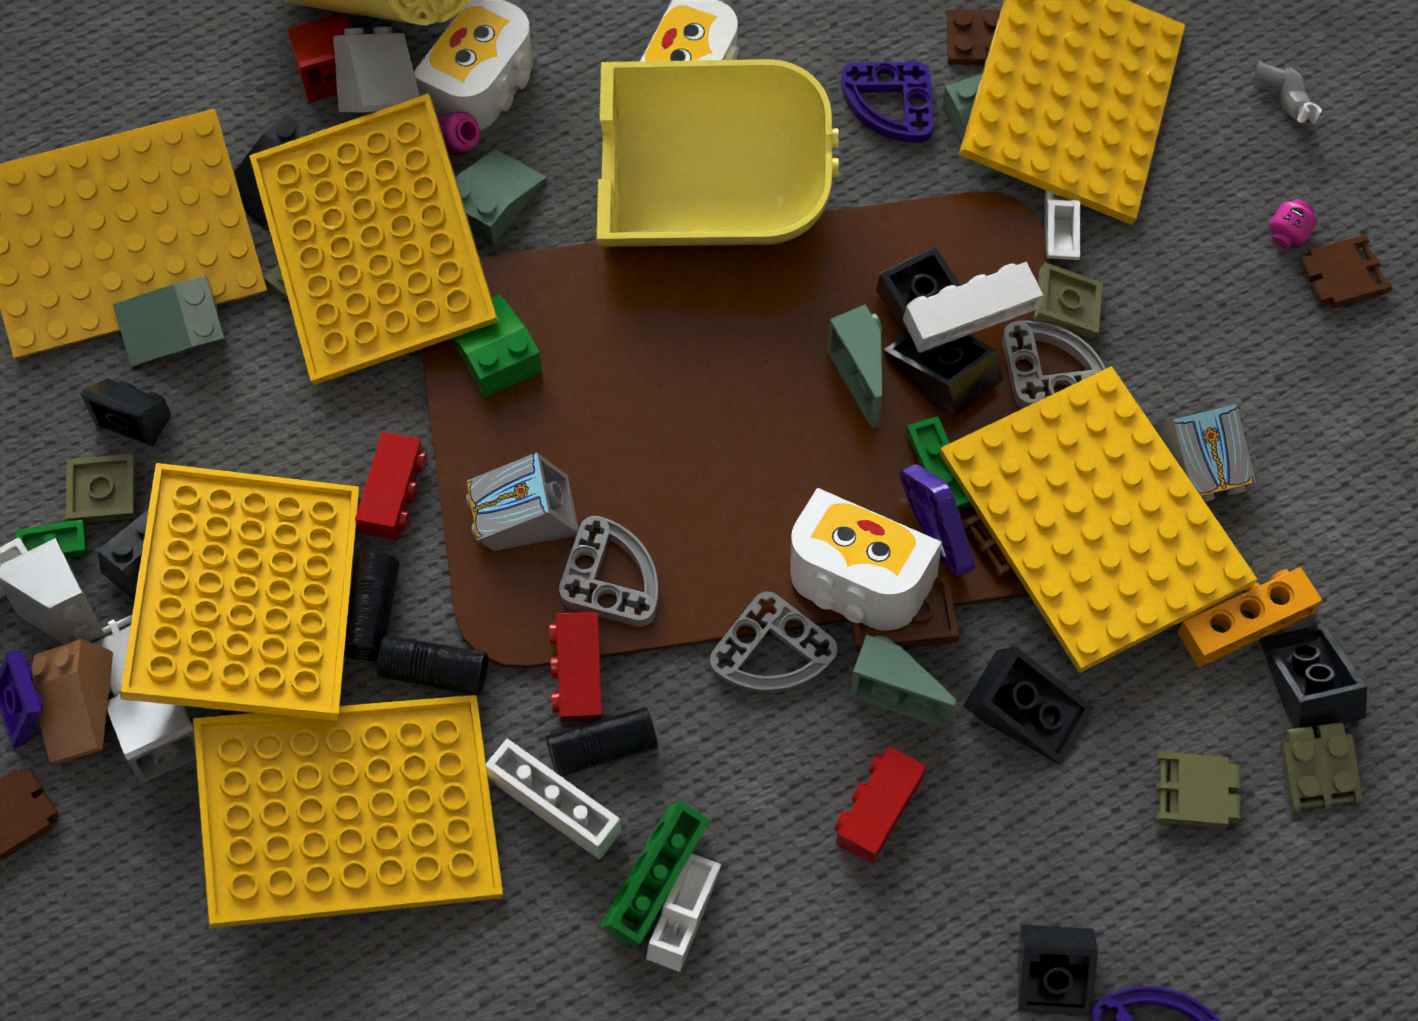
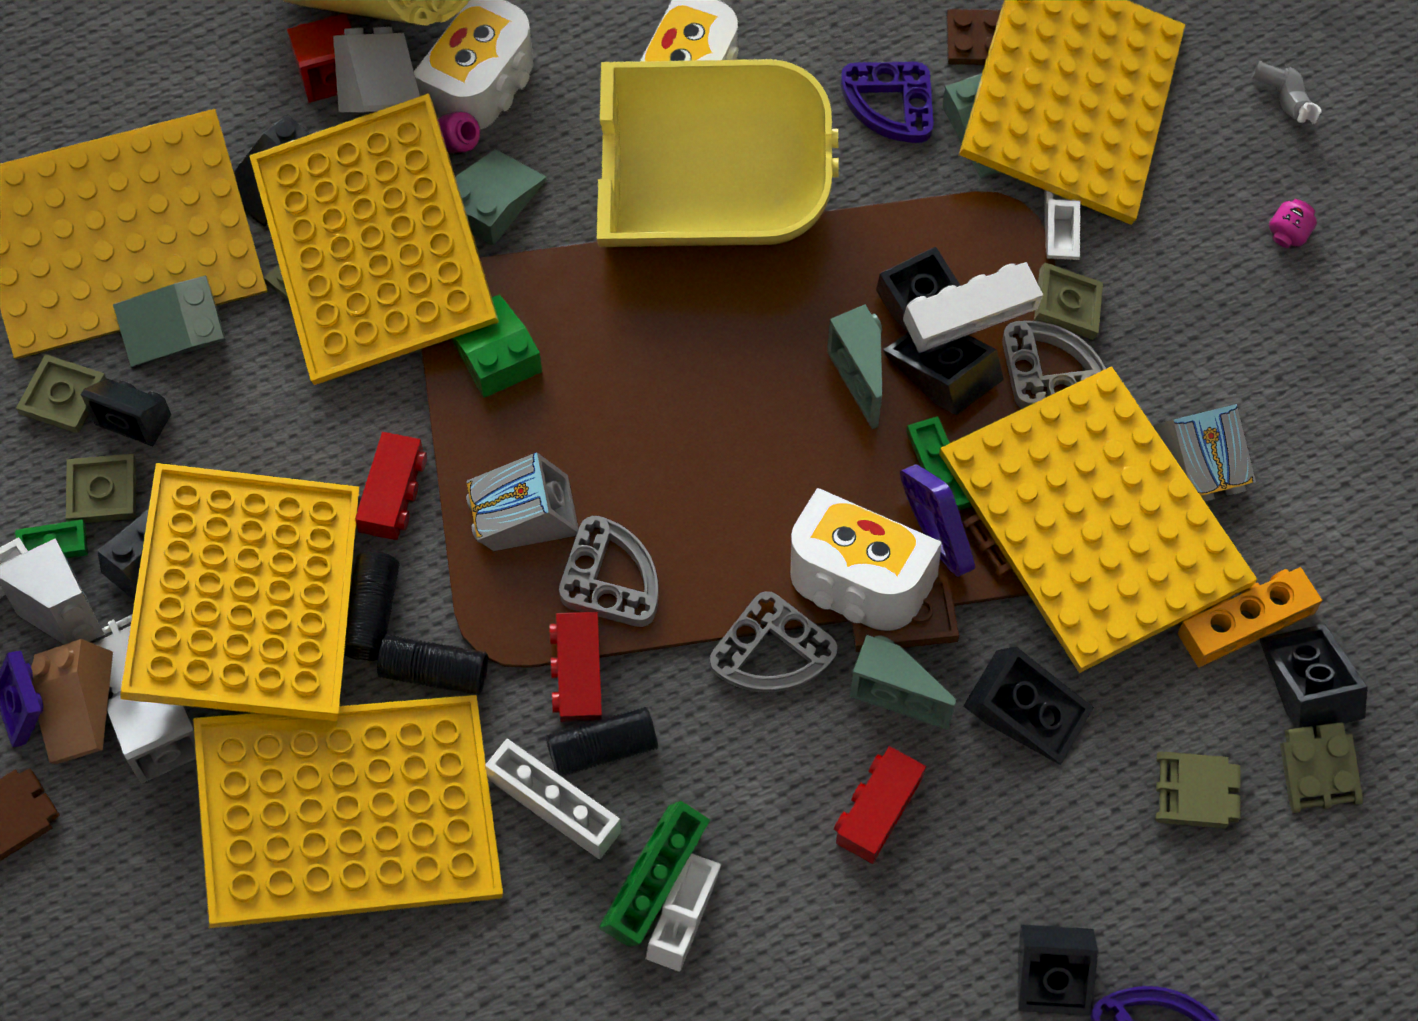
(55, 393): none -> olive plate
(1343, 274): reddish brown plate -> none

